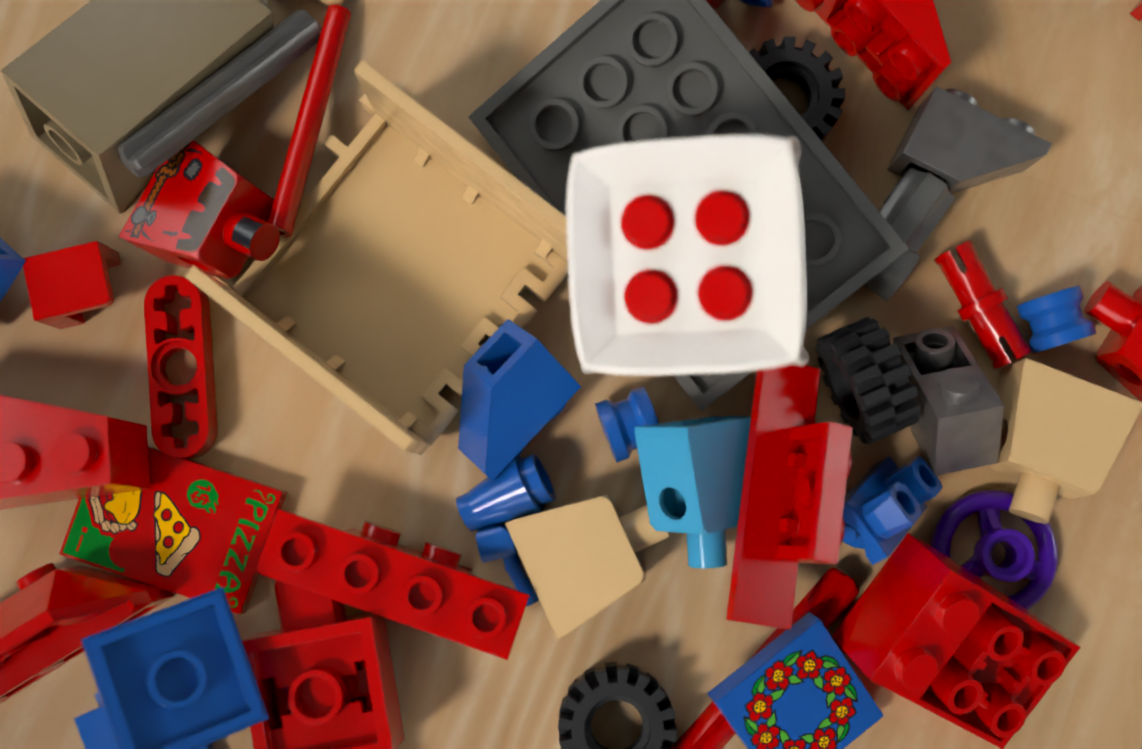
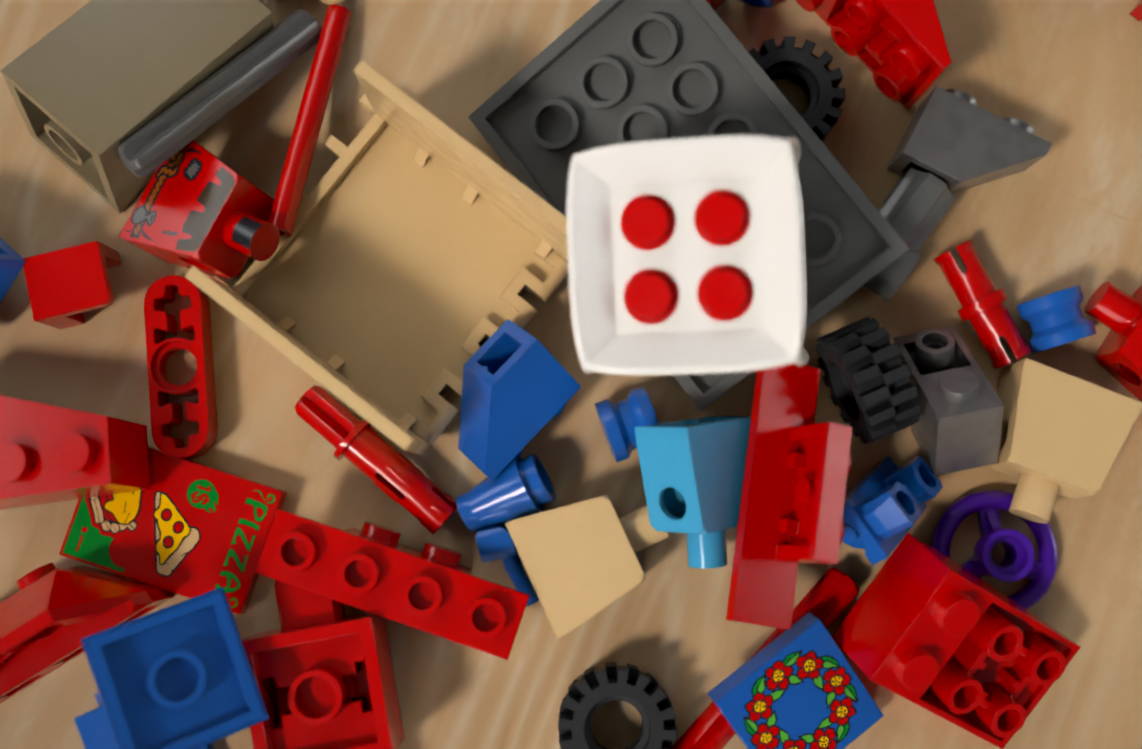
(376, 459): none -> red axle

